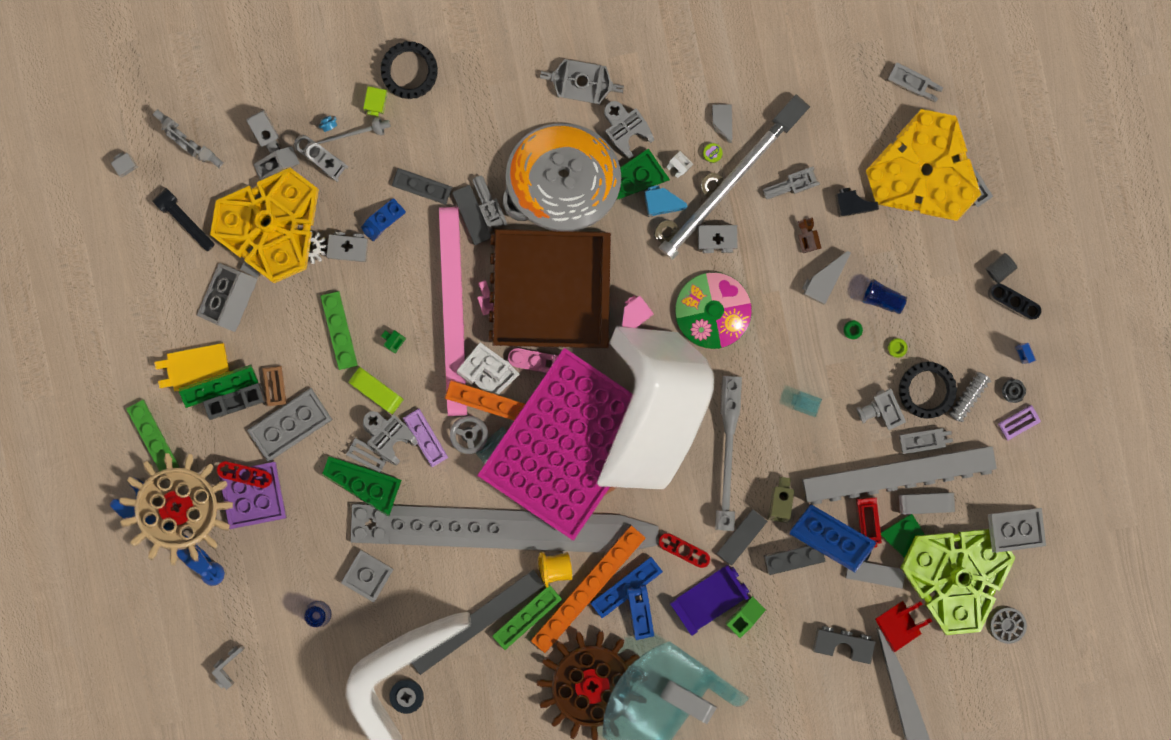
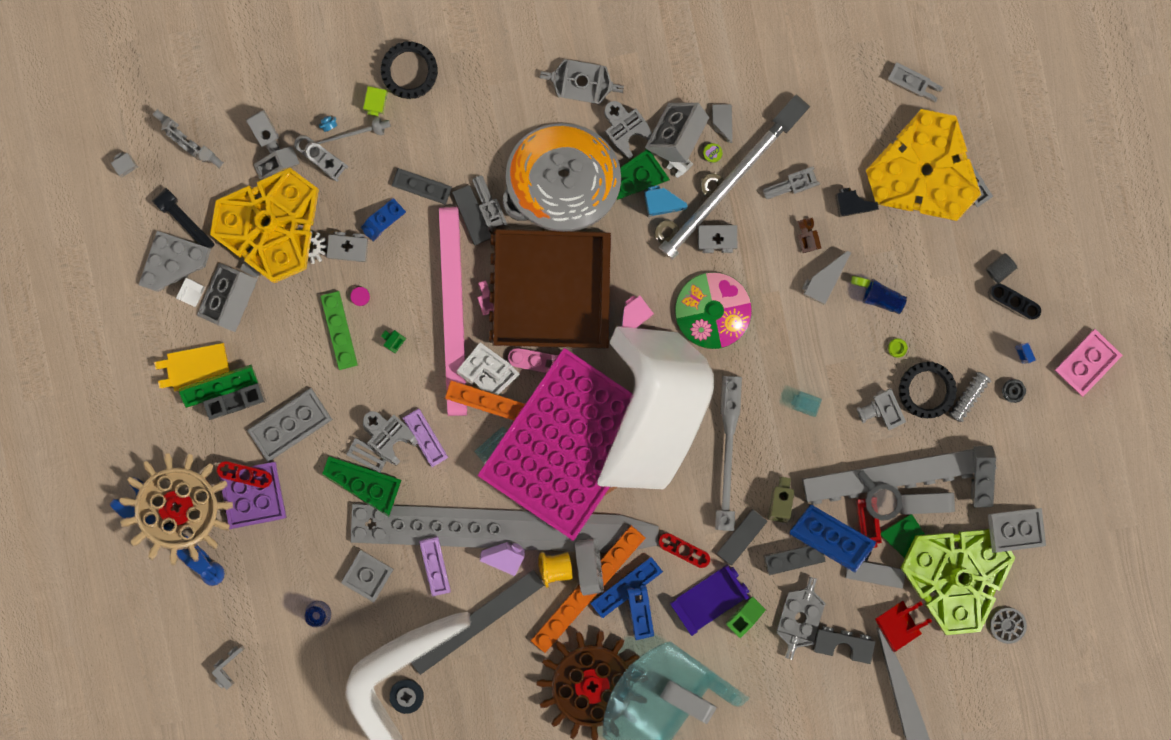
(151, 434): bright green plate -> none
(172, 261): none -> light grey plate
(190, 292): none -> white panel
(282, 387): medium nougat tile -> none
(360, 296): none -> dark pink tile
(376, 390): lime beam -> none
(435, 566): none -> lavender tile
(455, 430): light grey piece -> none
(504, 557): none -> lavender slope
(527, 617): bright green plate -> none
(589, 566): none -> light grey beam
(678, 131): none -> light grey slope
(803, 633): none -> light grey plate
(859, 329): green plate -> none
(860, 281): none -> lime tile
(882, 500): none -> piece
(924, 440): light grey hinge -> none
(984, 476): none -> dark grey arch
(1005, 430): lavender tile -> none
(1088, 362): none -> bright pink plate

